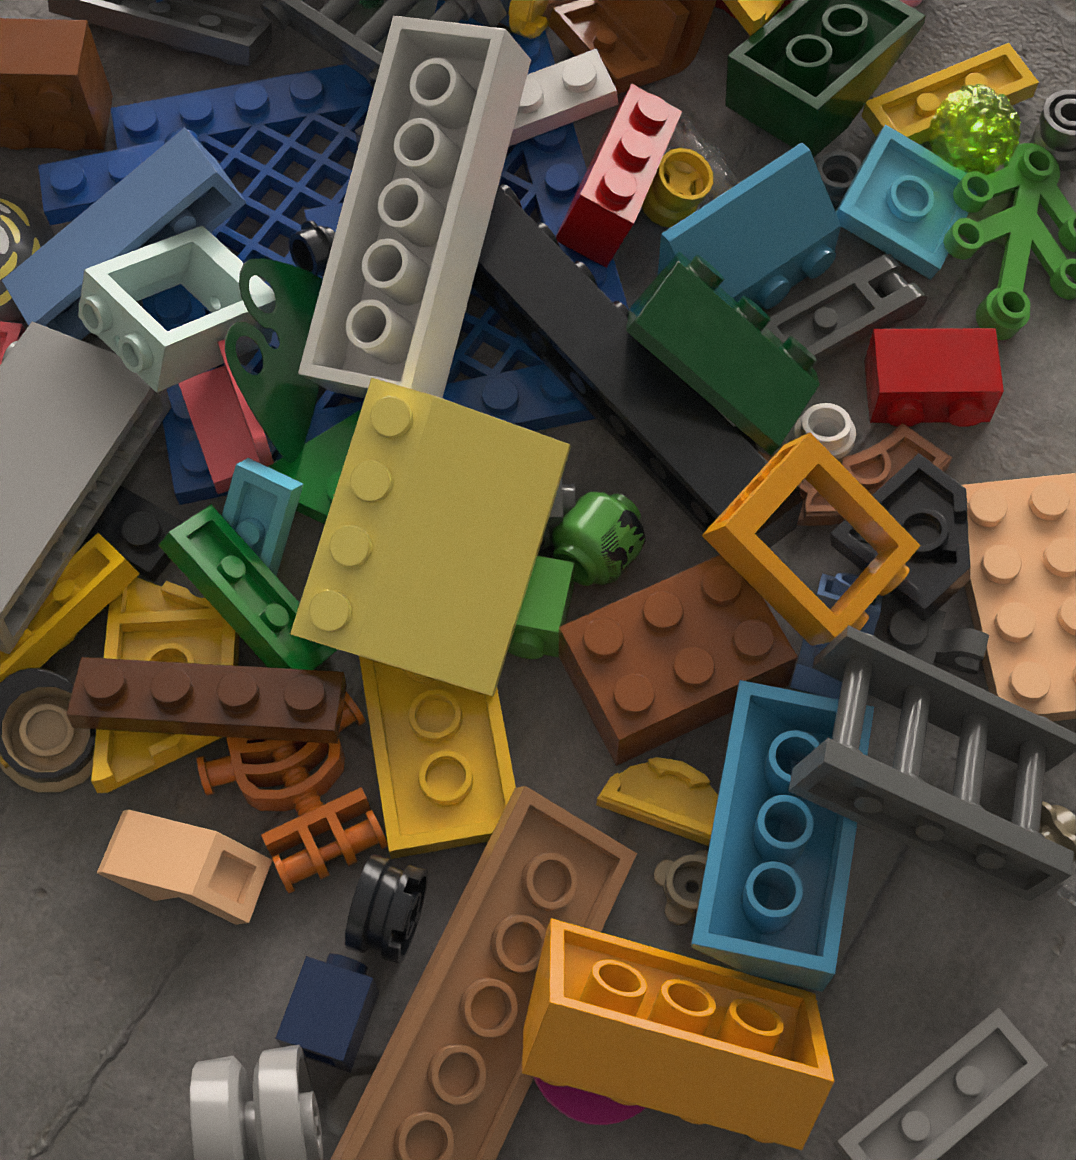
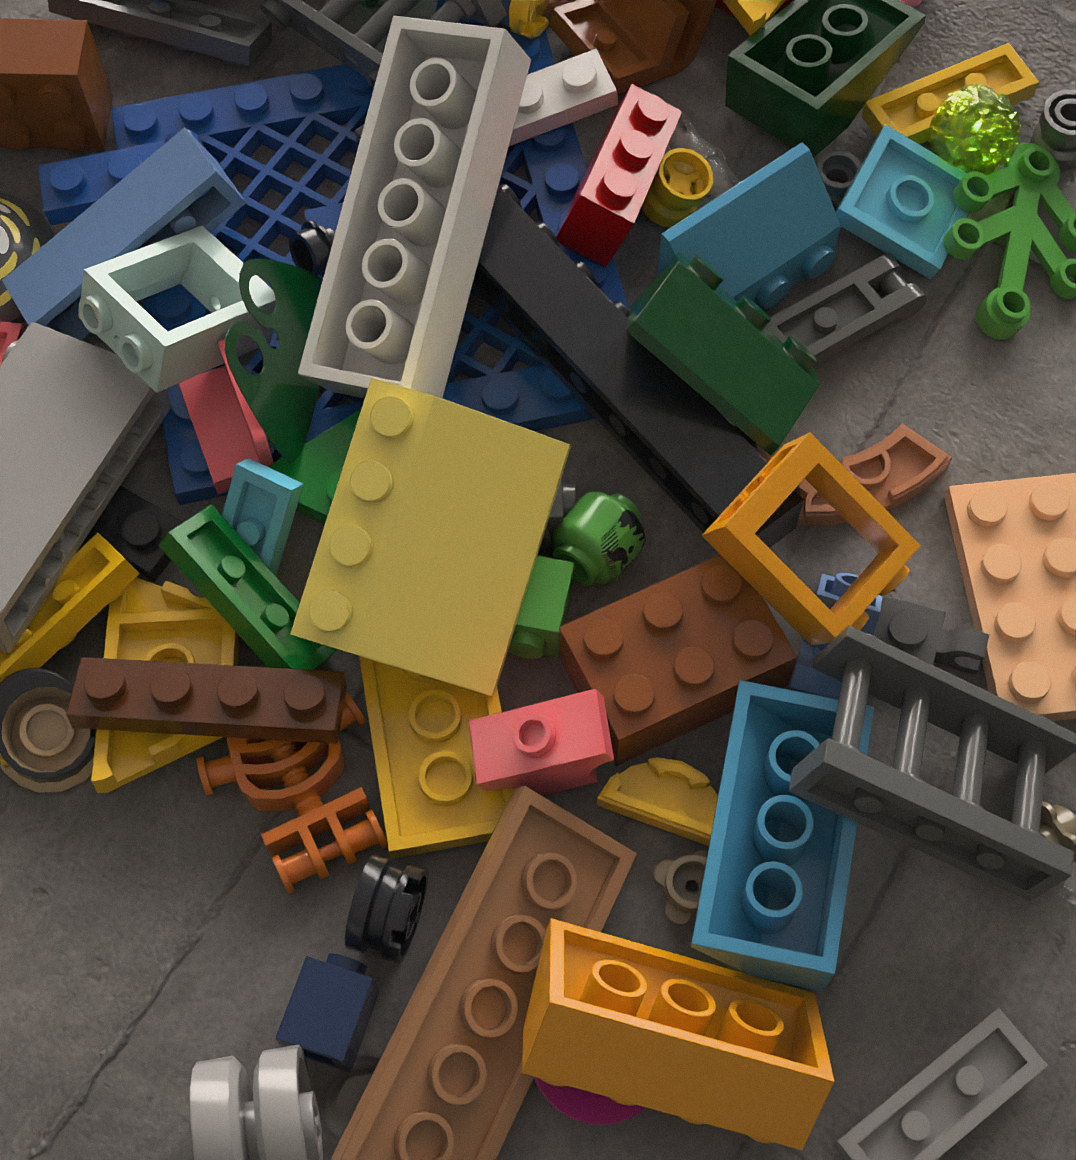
(187, 862): light nougat slope -> none
(543, 744): none -> coral brick
(829, 421): white plate -> none
(933, 376): red brick -> none
(935, 515): black plate -> none

